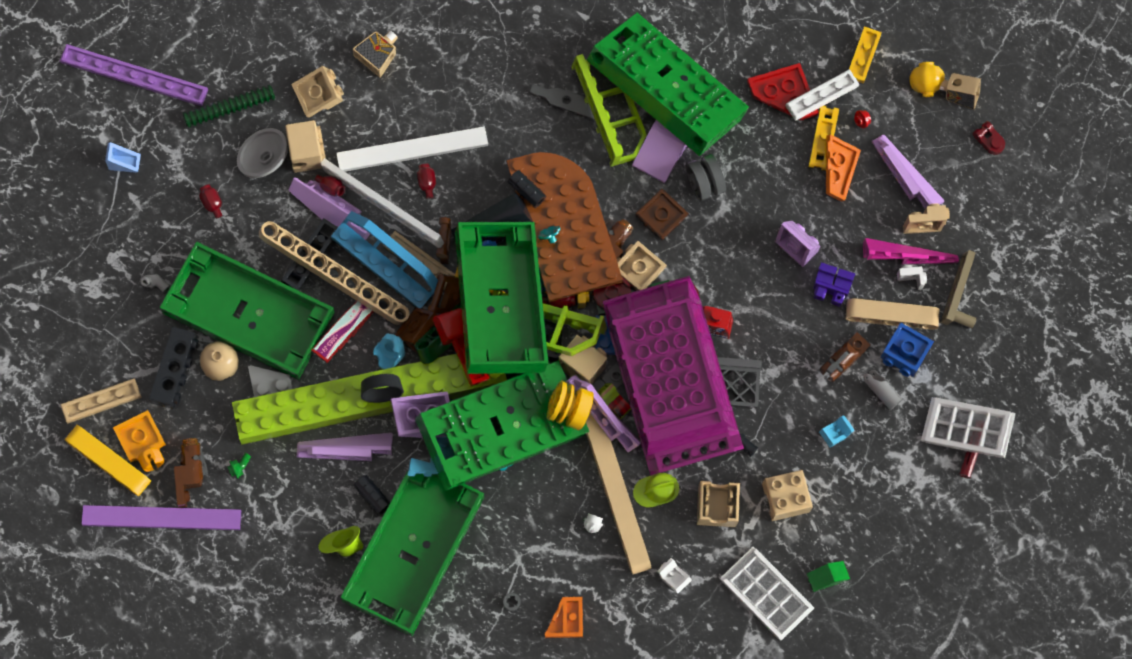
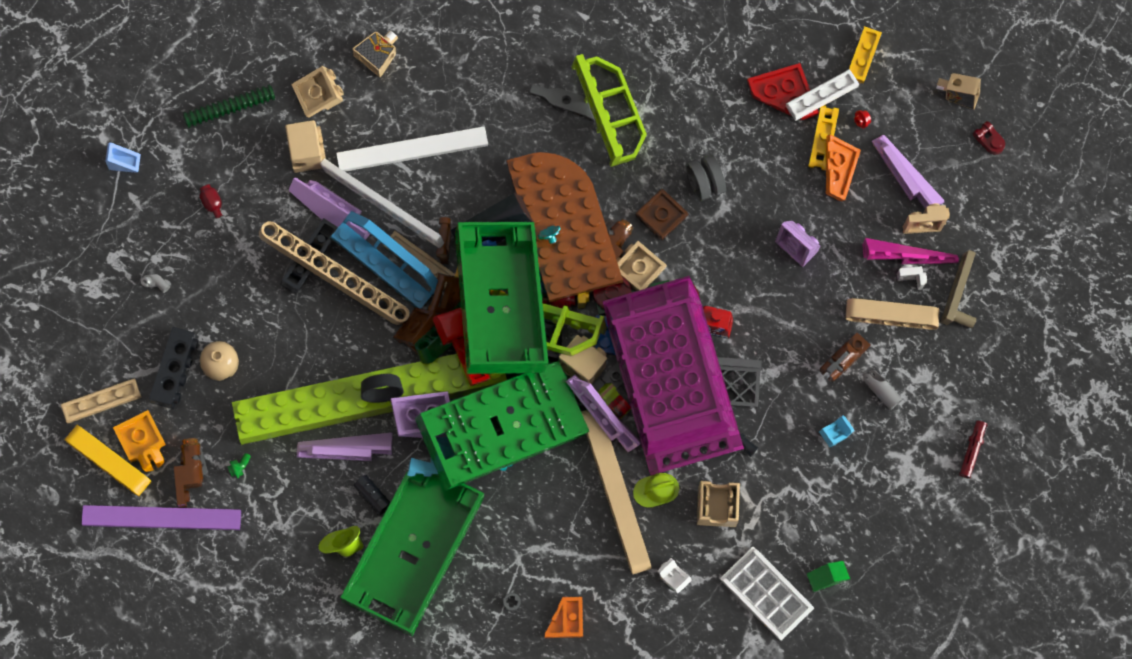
(134, 75): medium lavender tile -> none
(262, 153): light grey dish -> none
(268, 381): light grey wing -> none
(276, 324): green piece -> none
(331, 185): dark red plant -> none
(342, 331): slope -> none
(389, 351): medium azure hair -> none
(426, 179): dark red plant -> none
(527, 189): black axle -> none
(572, 406): yellow wheel -> none
(593, 523): white plate -> none
(659, 153): lavender slope -> none
(684, 100): green piece -> none
(787, 495): tan piece -> none
(824, 282): dark purple hips -> none
(906, 350): blue plate -> none
(927, 79): yellow plant -> none
(968, 427): white piece -> none

